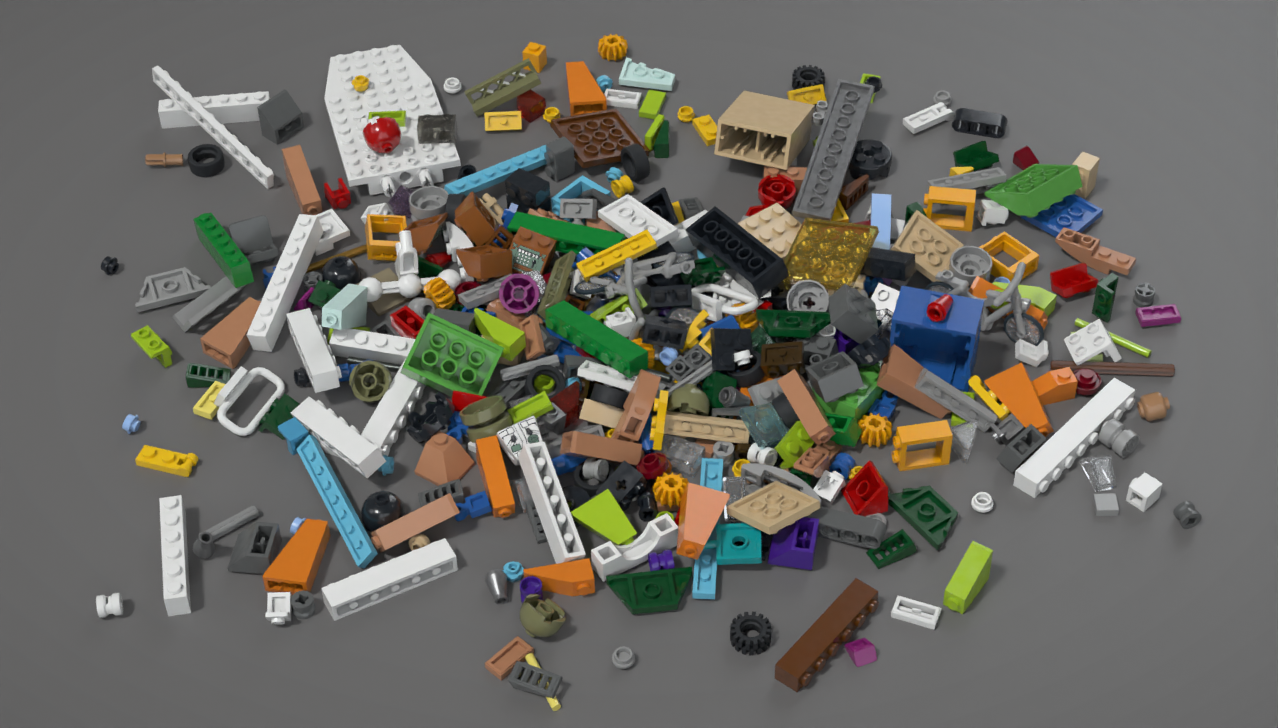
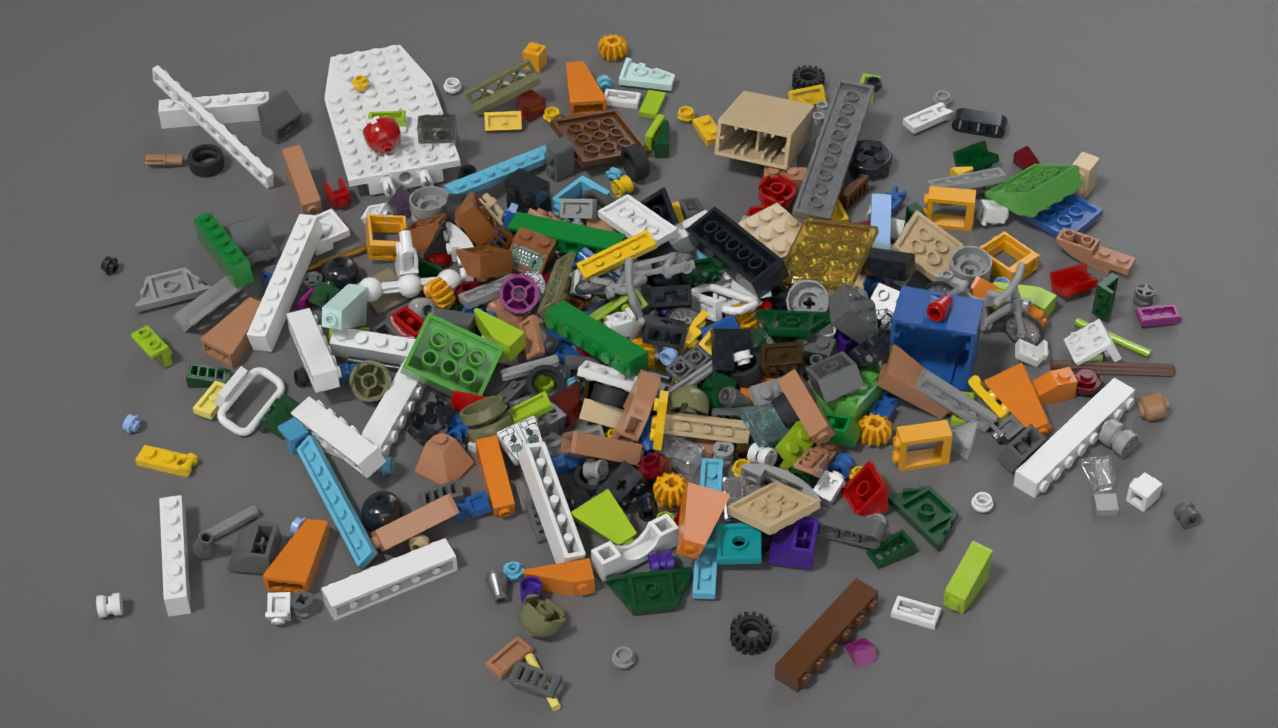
(896, 198): none -> blue plate

